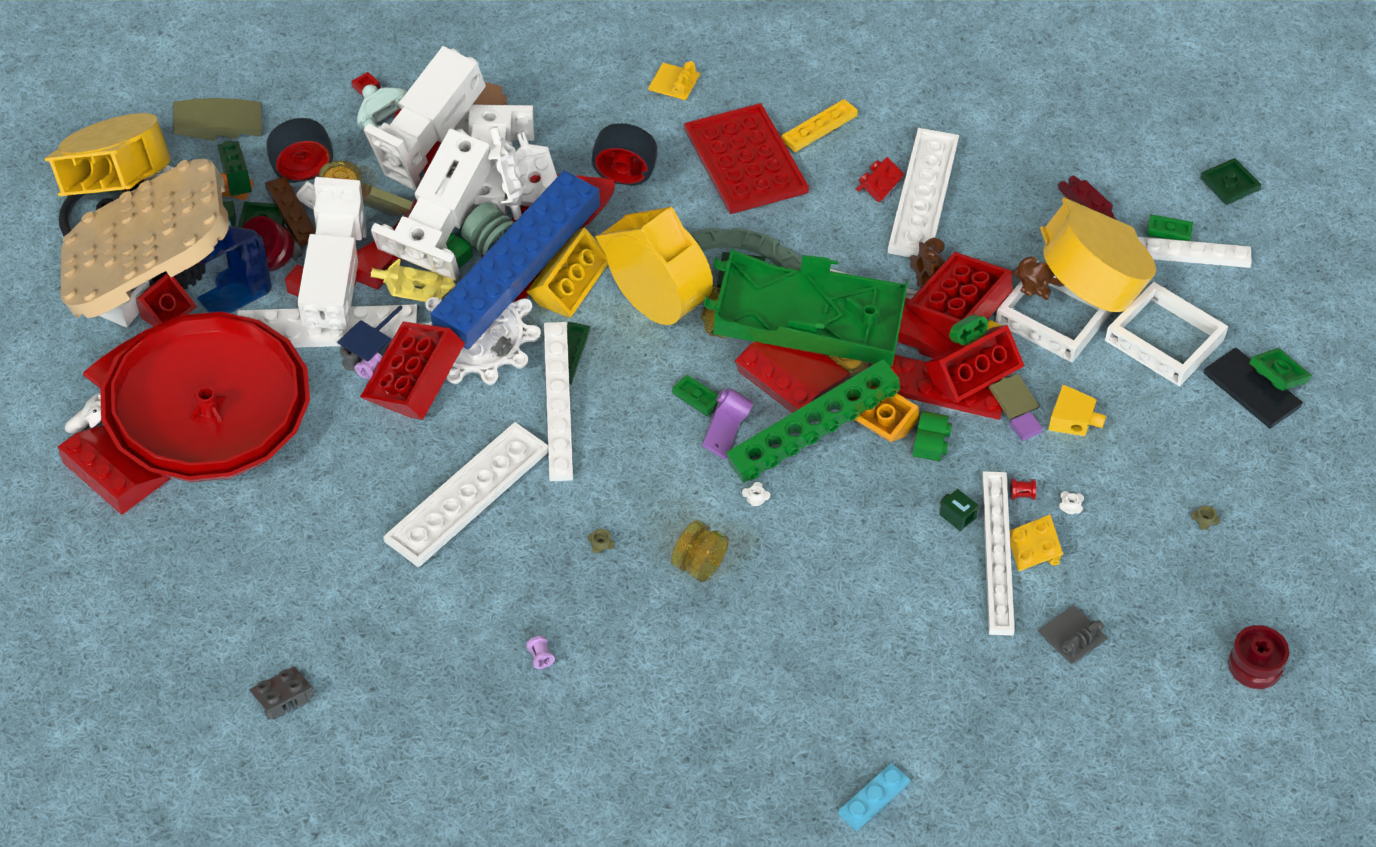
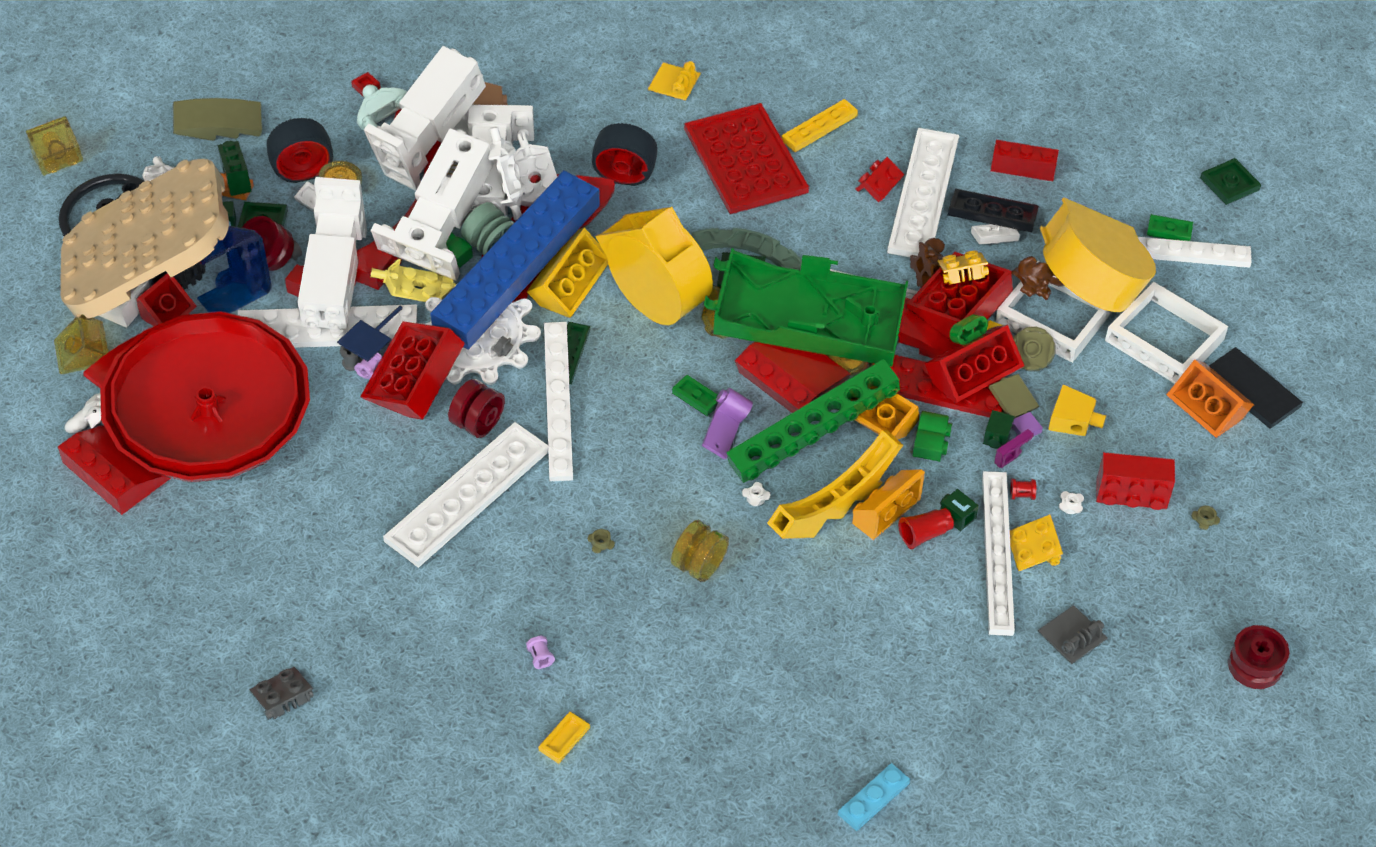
(54, 146): none -> clear yellow slope
(80, 344): none -> clear yellow slope
(110, 155): yellow brick -> none
(290, 210): reddish brown plate -> none
(384, 201): olive slope -> none
(476, 408): none -> dark red wheel
(564, 737): none -> yellow tile
(809, 514): none -> yellow arch
(889, 502): none -> light orange slope
(924, 527): none -> red plant
(971, 259): none -> yellow hinge
(993, 210): none -> black tile
(994, 234): none -> white plate
(998, 429): none -> dark green brick
(1012, 450): none -> magenta tile
(1024, 160): none -> red slope
(1035, 348): none -> olive tile
(1086, 195): dark red hinge -> none
(1135, 481): none -> red brick
(1209, 398): none -> orange slope
(1280, 369): green plate -> none

